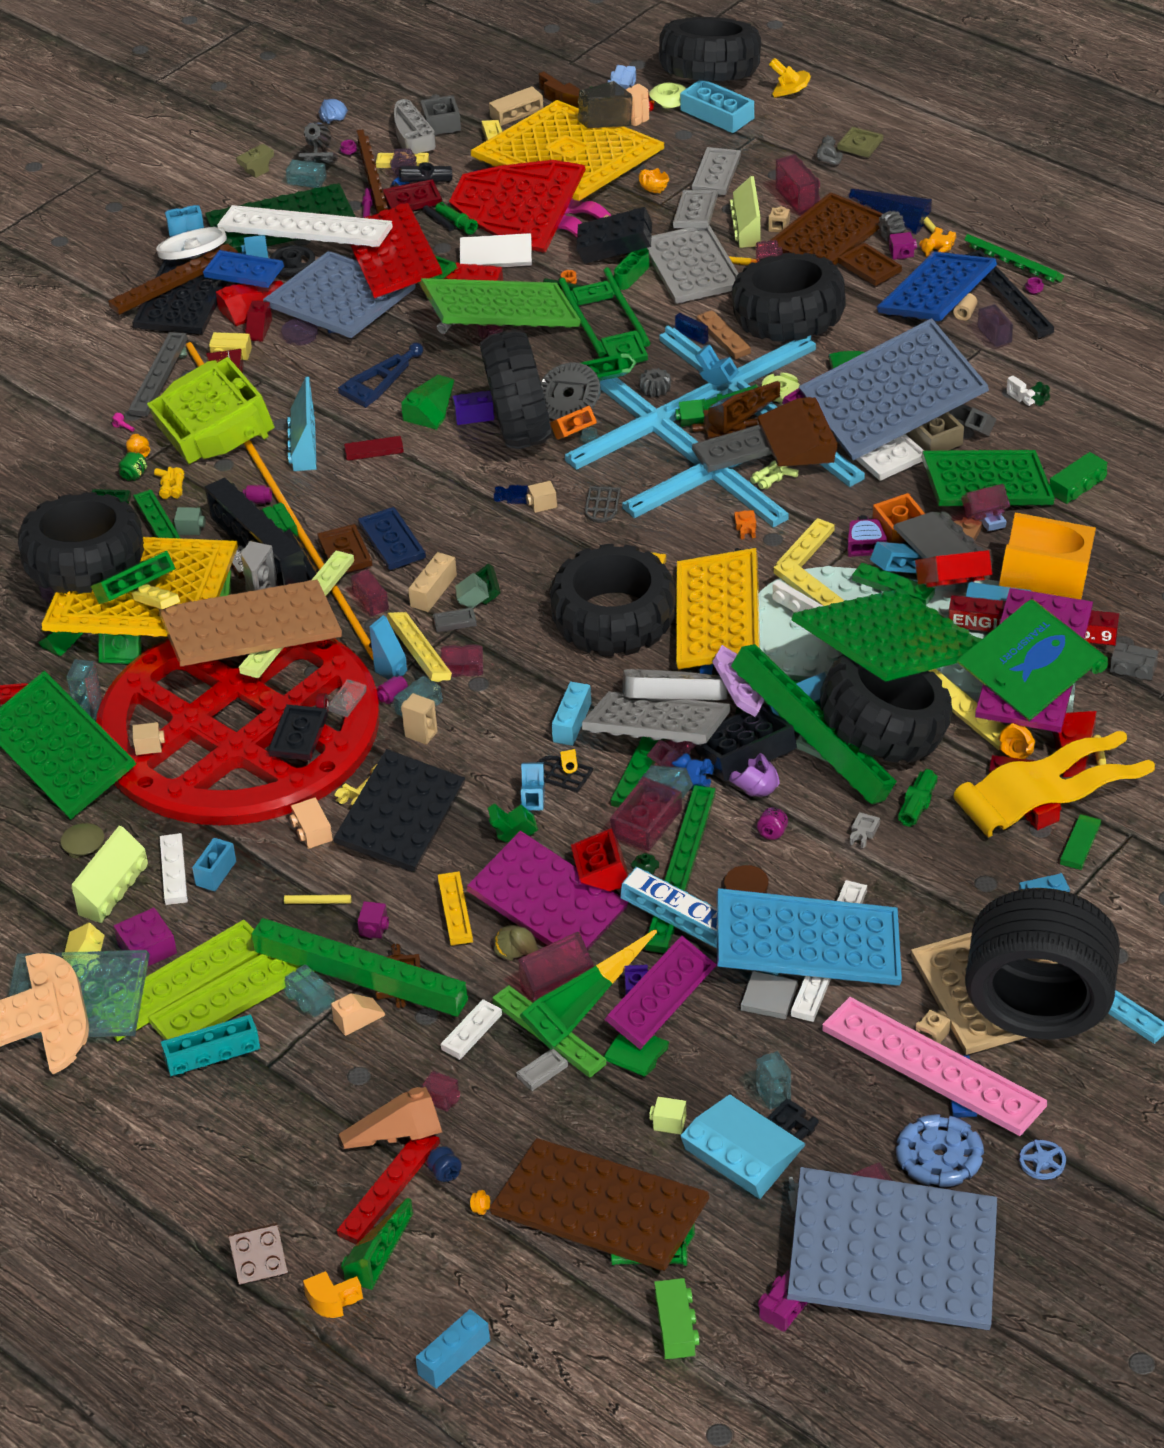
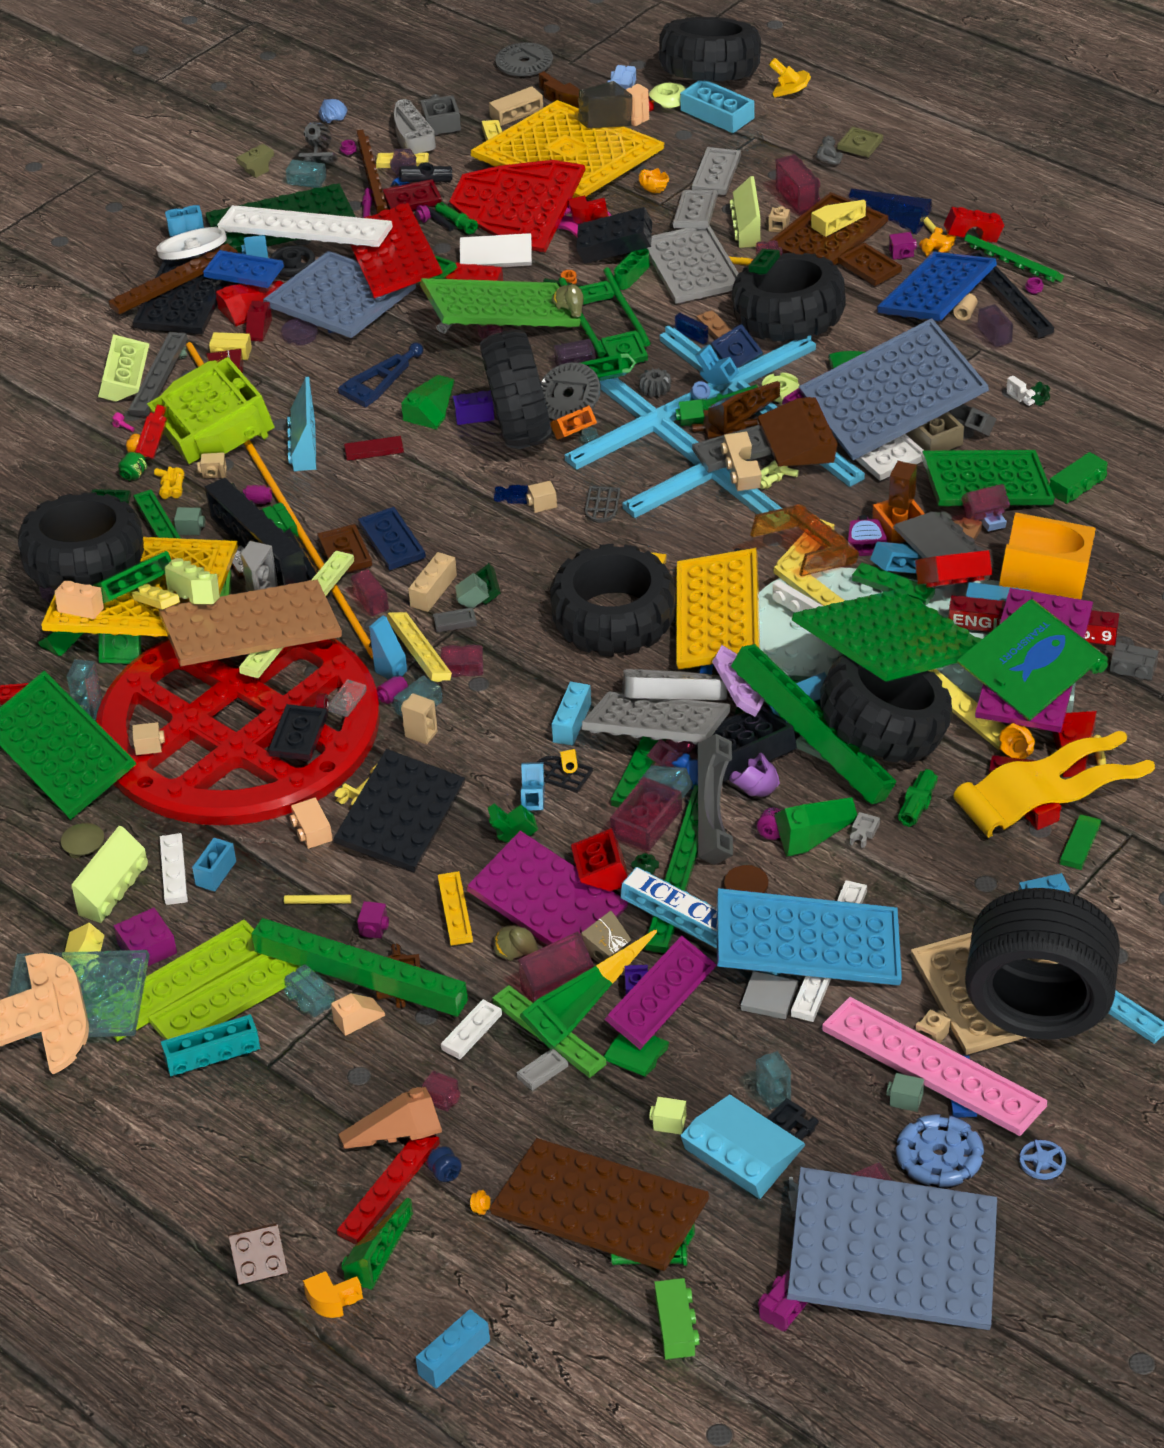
(79, 599): none -> light nougat brick
(123, 368): none -> yellowish green slope
(152, 432): none -> red hinge
(191, 582): none -> yellowish green brick
(212, 465): none -> tan brick
(422, 213): none -> magenta plate
(509, 59): none -> dark grey piece
(570, 298): none -> olive hair
(574, 352): none -> clear purple brick
(587, 211): none -> red brick
(605, 937): none -> dark tan torso
(700, 390): none -> medium blue tile
(713, 758): none -> dark grey arch
(738, 346): none -> dark blue plate
(743, 473): none -> tan arch
(745, 522): orange plate -> none
(764, 261): none -> dark green plate
(812, 823): none -> green wedge
(837, 216): none -> light yellow slope
(837, 550): none -> clear orange windscreen
(891, 223): dark grey gear -> none
(902, 485): none -> reddish brown brick
(906, 1092): none -> sand green brick
(961, 220): none -> red arch

